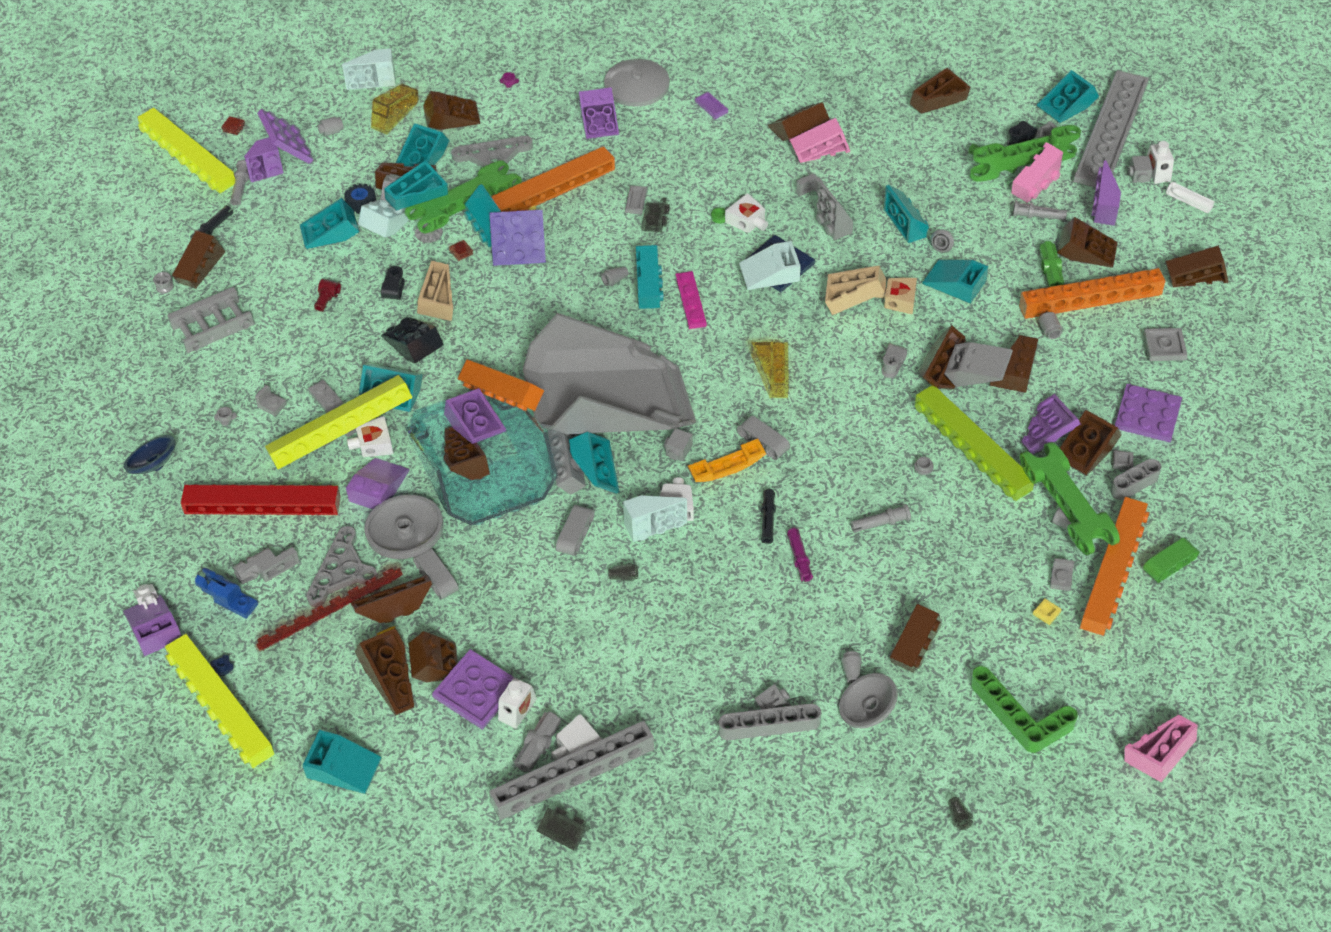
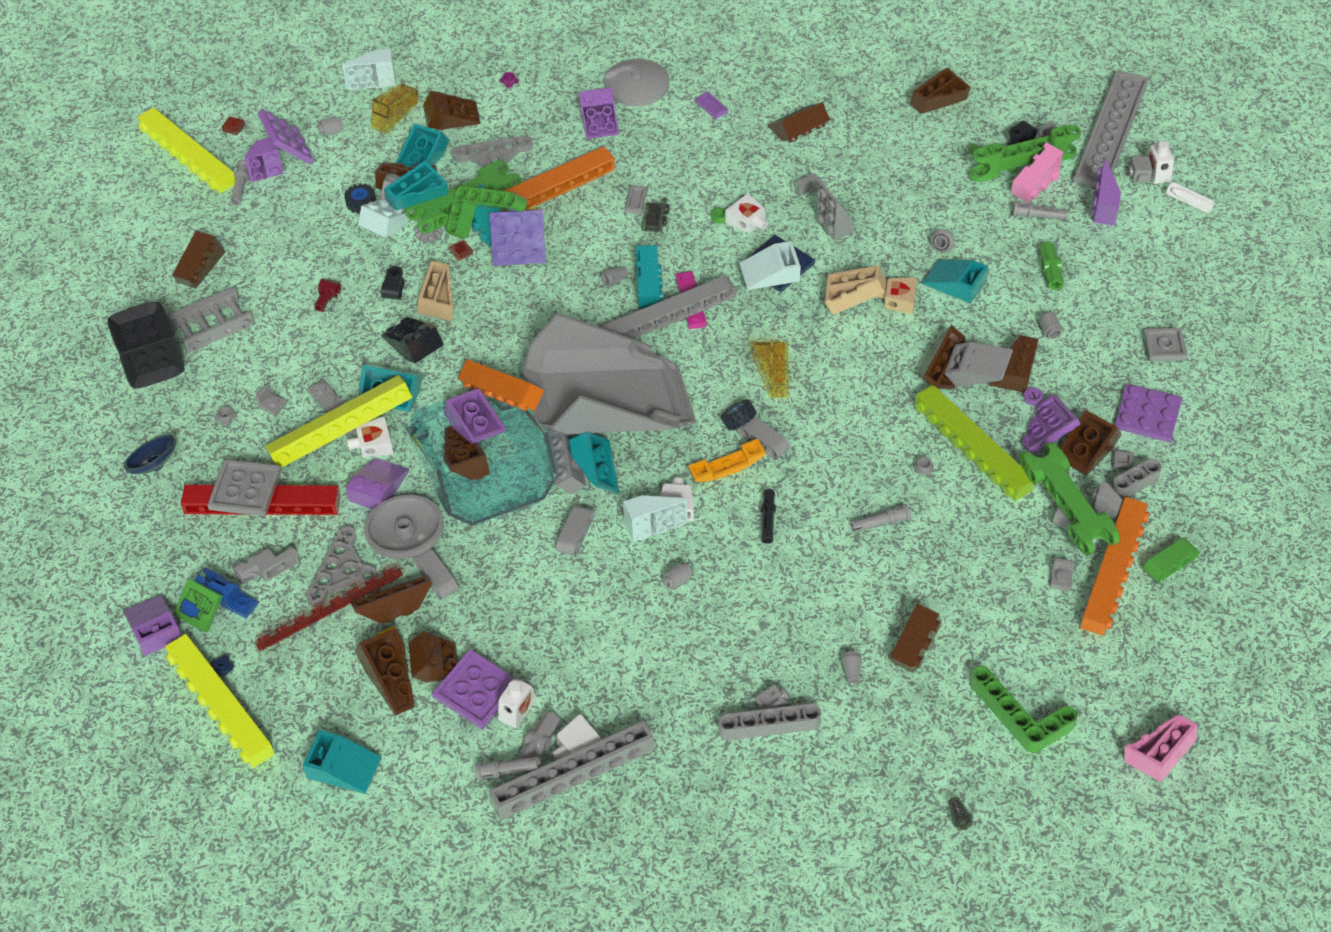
(146, 344): none -> black piece
(146, 595): white plate -> none
(163, 282): light grey wheel -> none
(198, 605): none -> bright green tile
(215, 221): black pin -> none
(244, 487): none -> light grey plate
(330, 225): teal slope -> none
(468, 198): none -> bright green beam
(498, 768): none -> light grey pin
(562, 828): clear smoke bracket -> none
(624, 572): clear smoke cone -> none
(673, 308): none -> light grey beam
(677, 576): none -> light grey brick
(678, 444): light grey brick -> none
(738, 414): none -> black wheel
(801, 561): magenta pin -> none
(820, 141): bright pink wedge -> none
(868, 700): light grey dish -> none
(893, 360): light grey piece -> none
(904, 215): teal slope -> none
(1033, 396): none -> medium lavender tile
(1047, 611): light yellow tile -> none
(1068, 97): teal slope -> none
(1086, 244): reddish brown slope -> none
(1092, 293): orange brick -> none
(1107, 501): none -> light grey slope
(1197, 268): reddish brown wedge -> none

